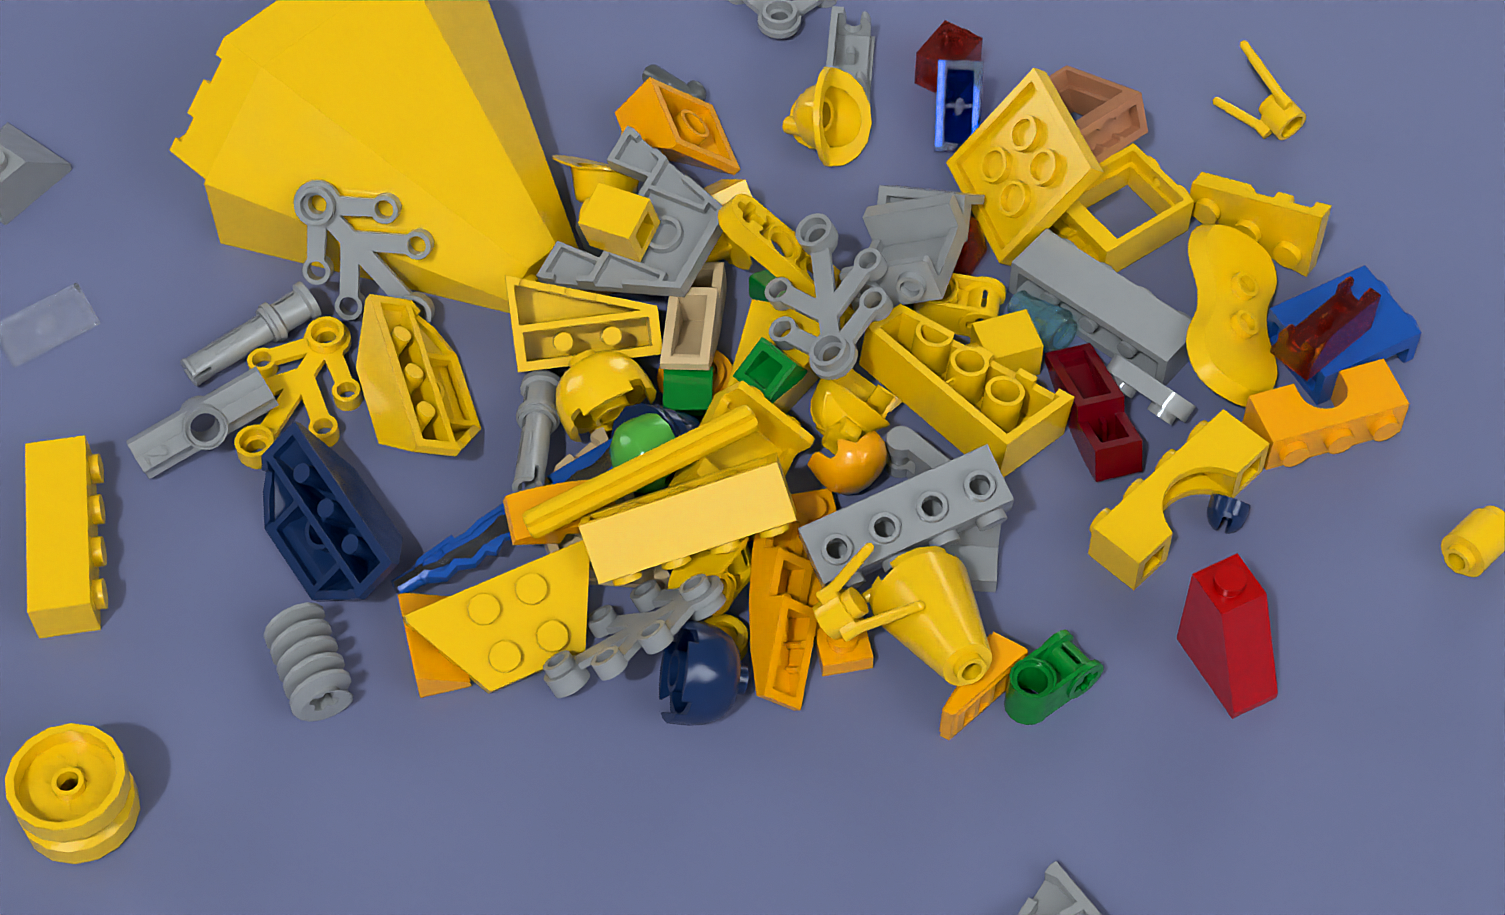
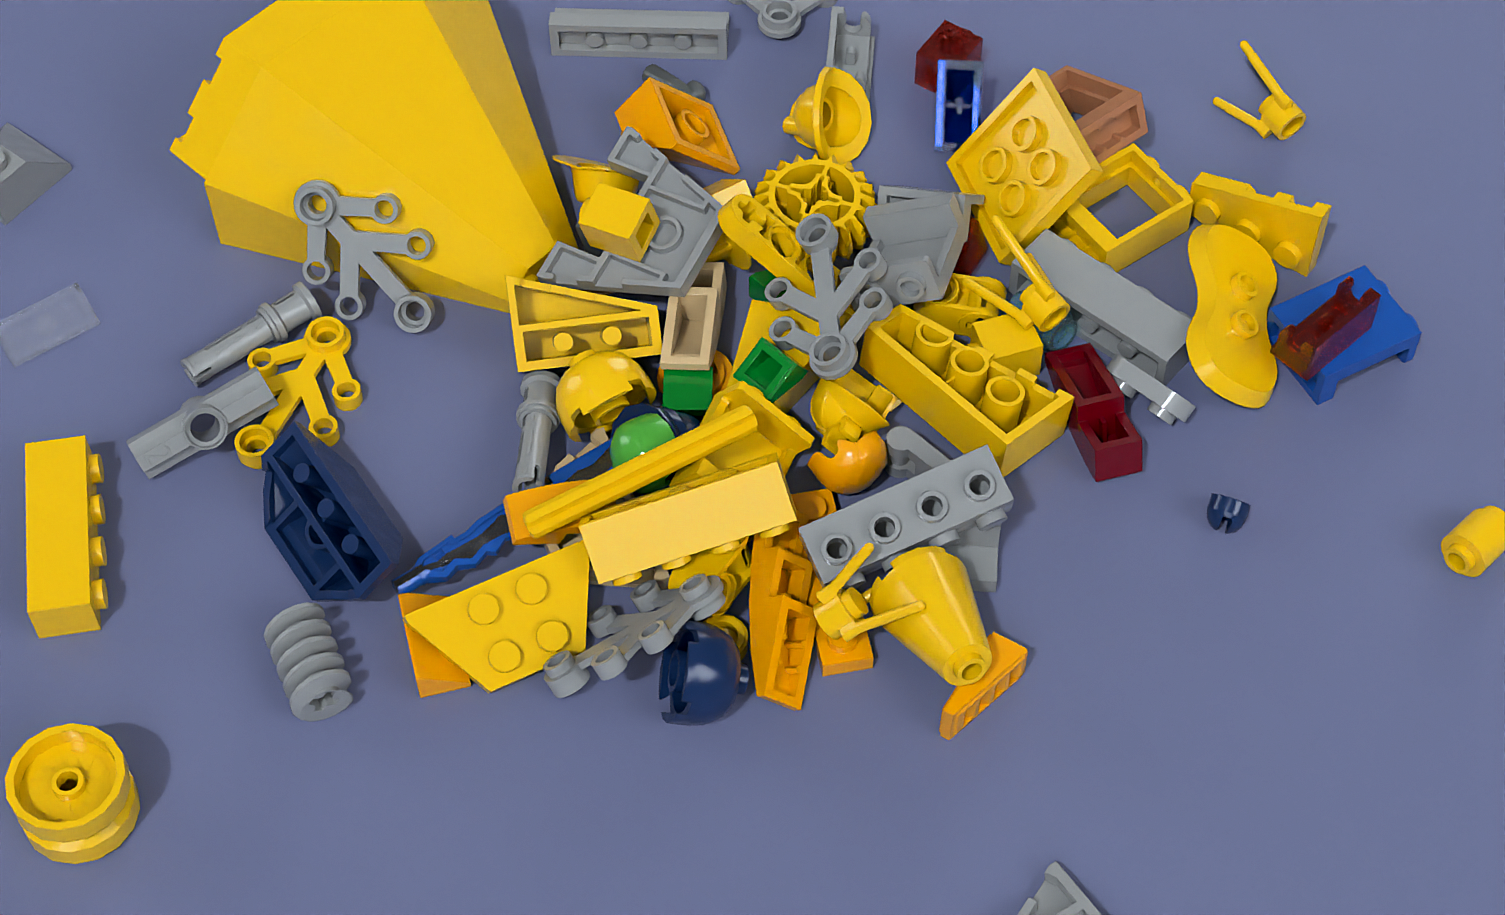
(412, 381): yellow wedge -> none
(639, 33): none -> light grey fence
(820, 188): none -> yellow gear
(1040, 300): none -> yellow plant
(1055, 672): green piece -> none
(1216, 459): yellow arch -> none
(1230, 635): red slope -> none
(1366, 409): light orange arch -> none

